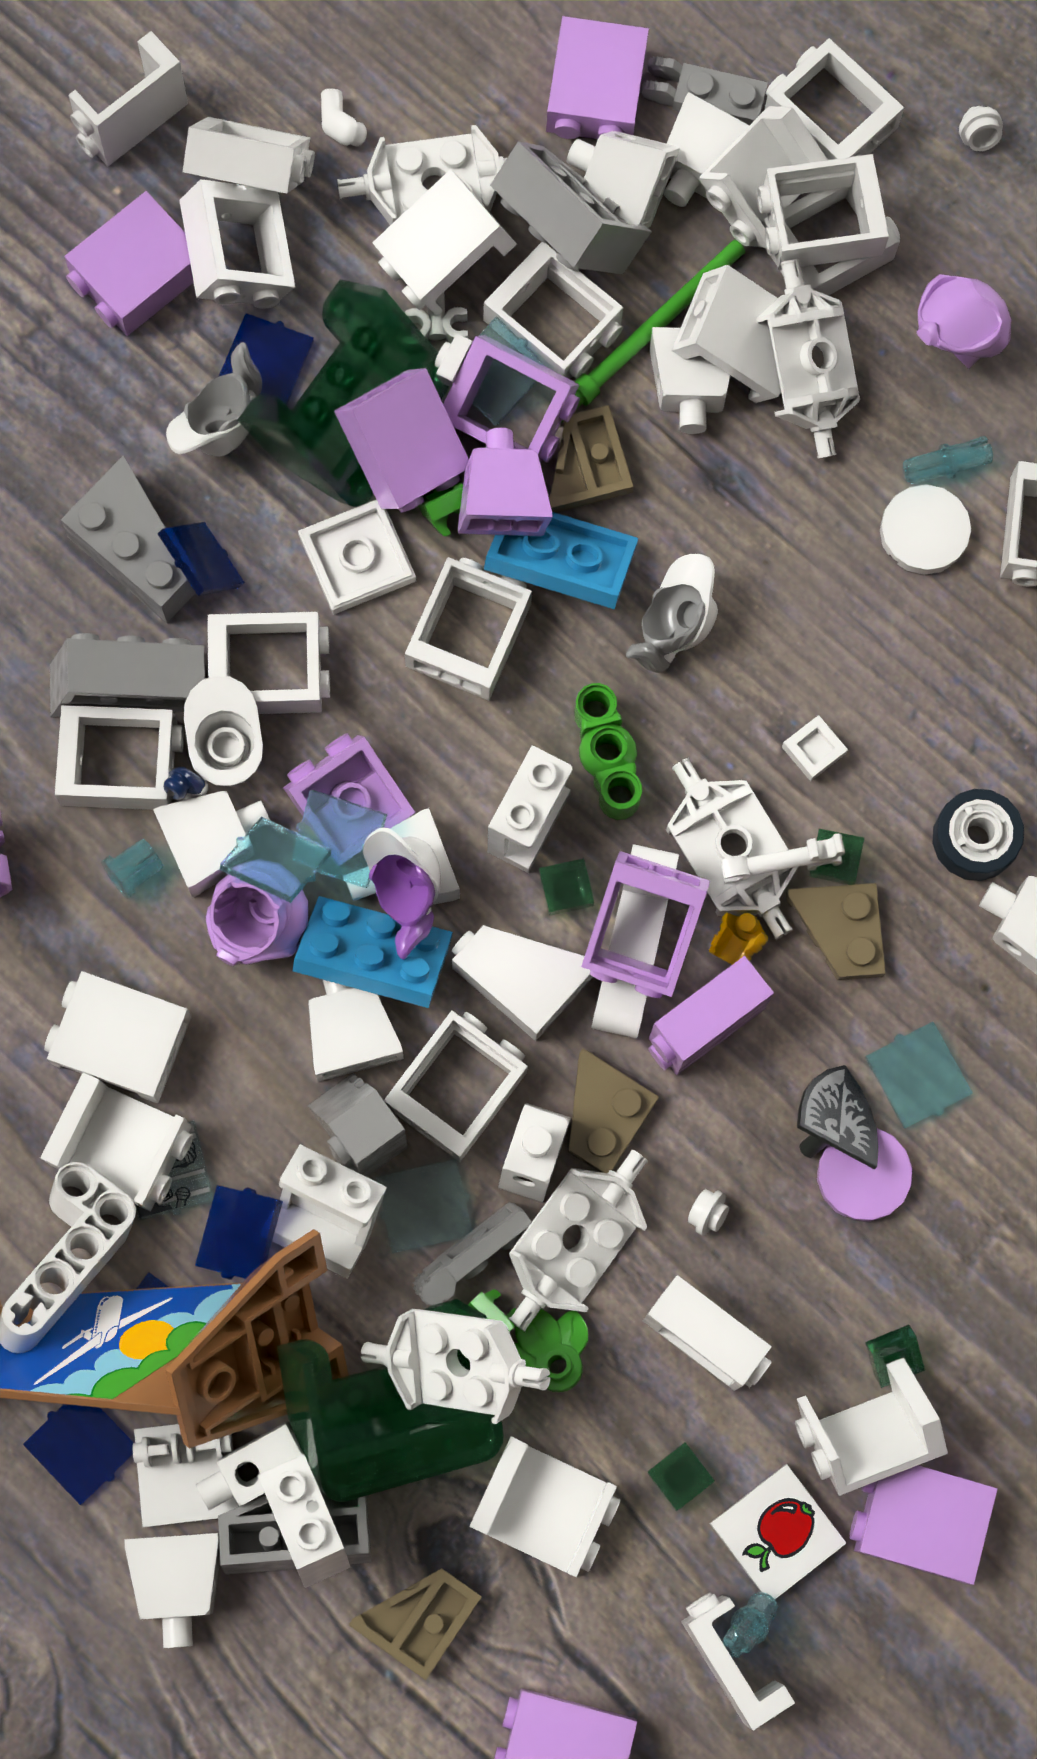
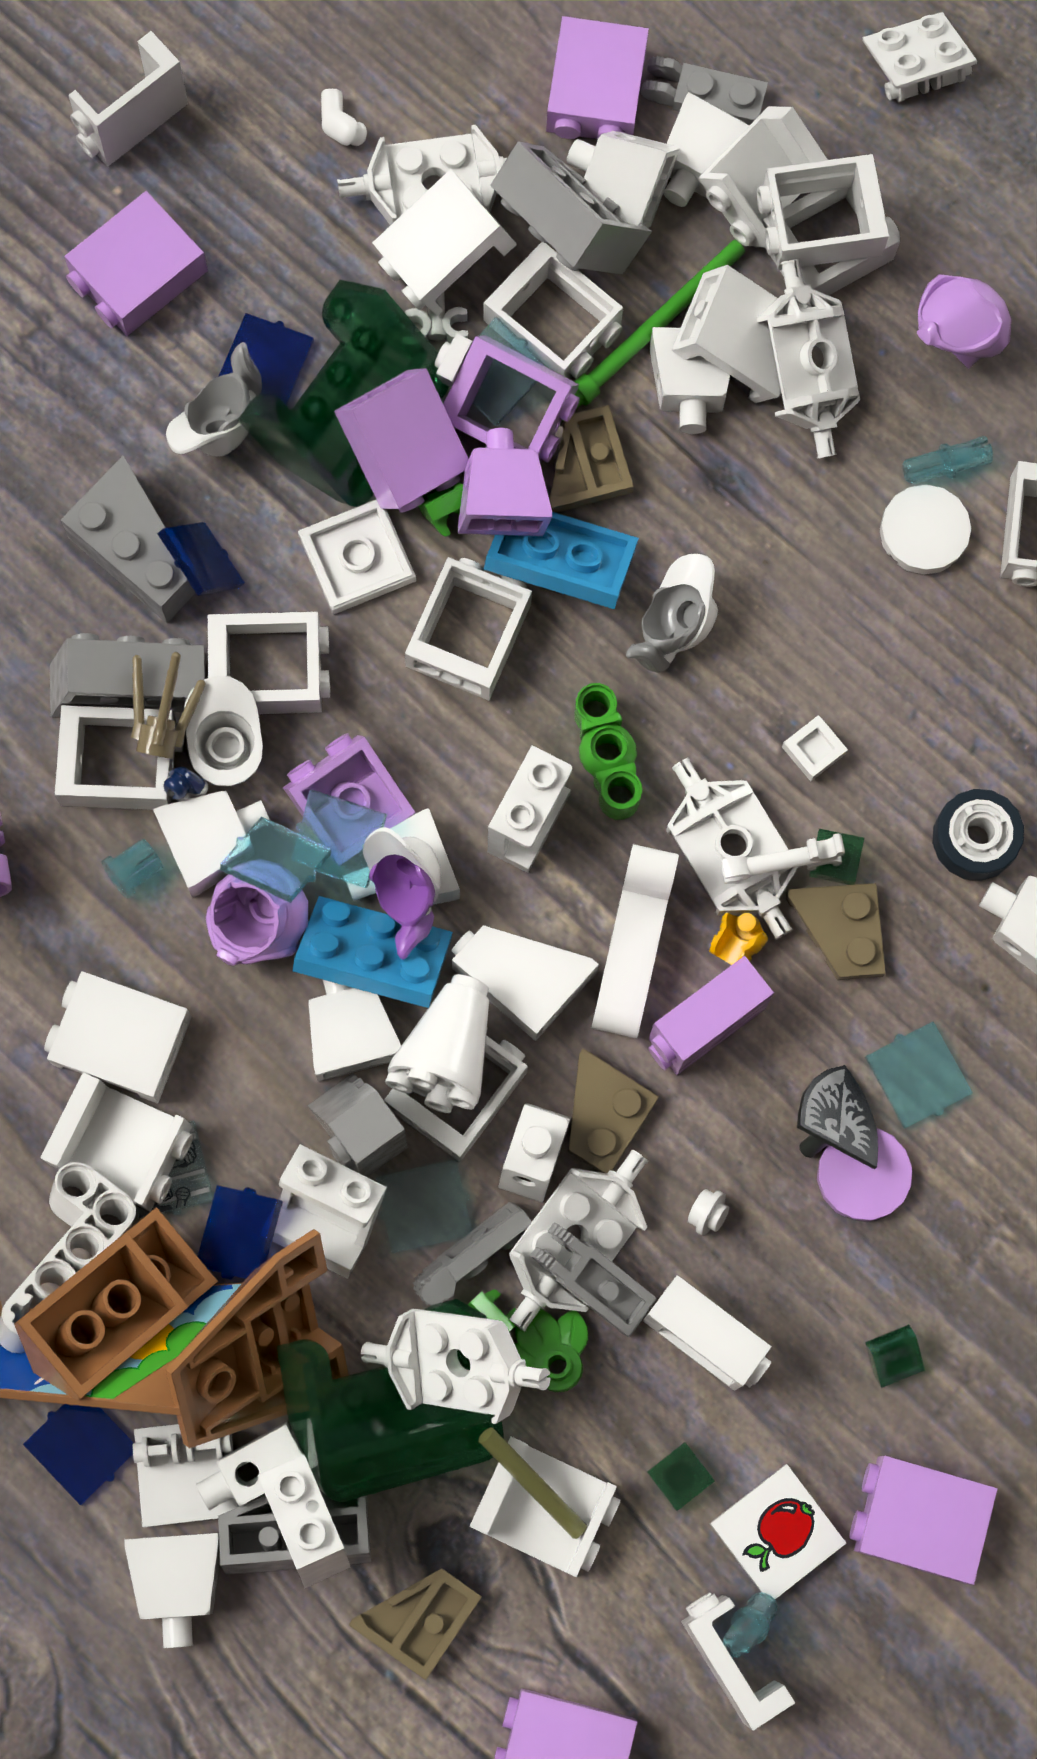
(112, 1306): none -> medium nougat slope
(158, 734): none -> dark tan plant
(236, 203): white window -> none
(247, 155): white window -> none
(446, 1048): none -> white cone
(532, 1483): none -> olive bar
(566, 887): clear green plate -> none
(597, 1282): none -> light grey hinge
(658, 880): lavender window -> none
(868, 135): white window -> none
(874, 1436): white panel -> none
(920, 54): none -> white hinge
(981, 128): white plate -> none

